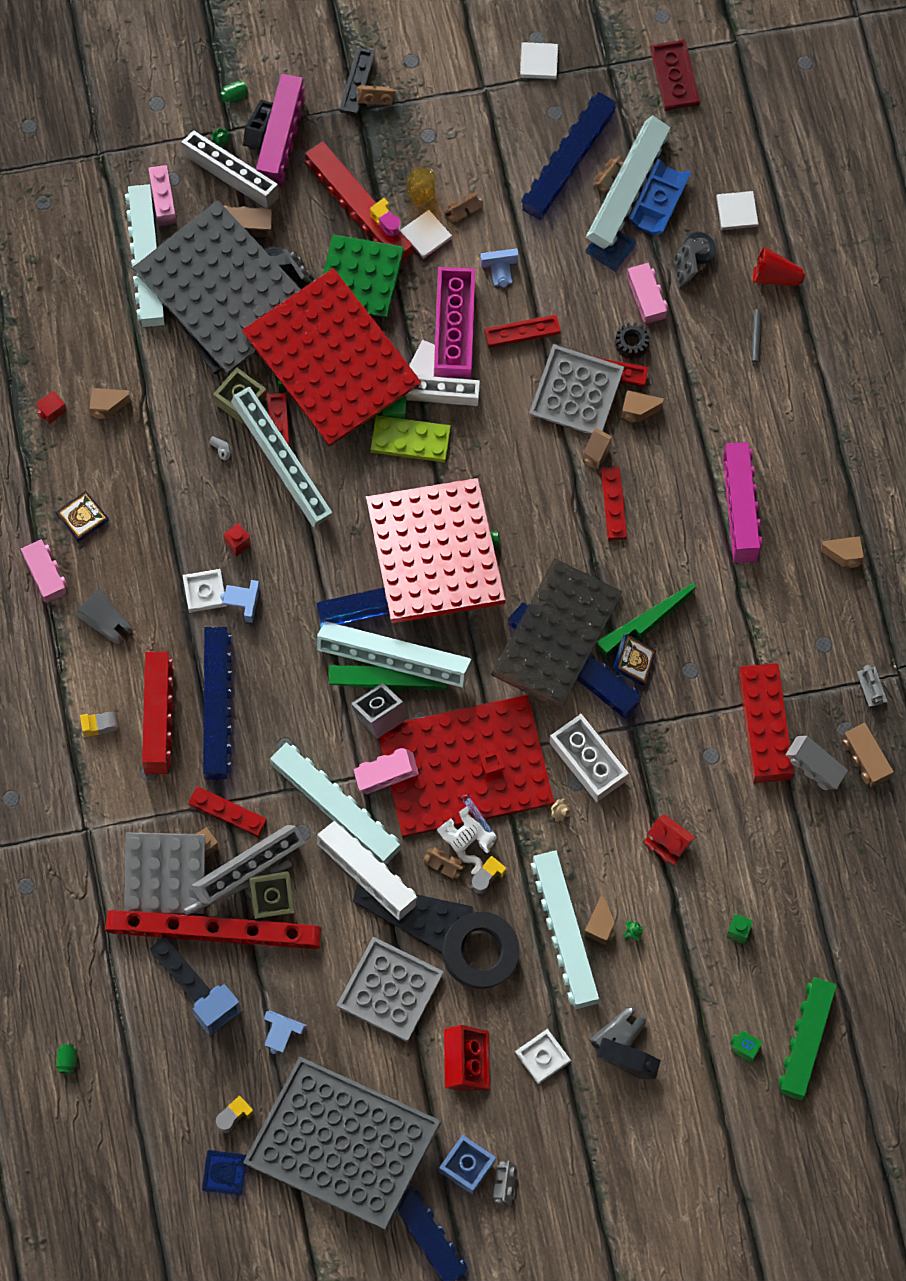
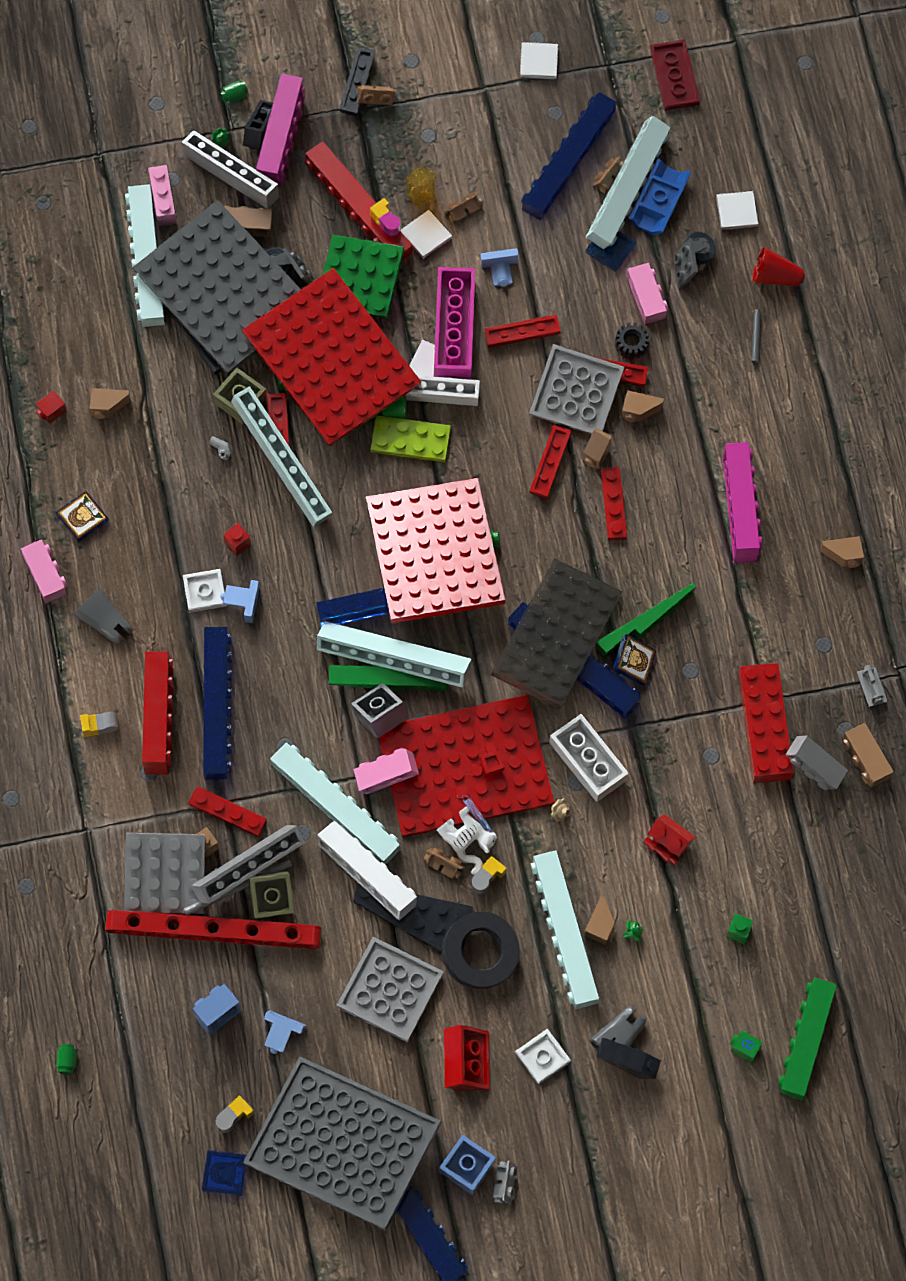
(180, 970): black plate -> none
(550, 462): none -> red plate

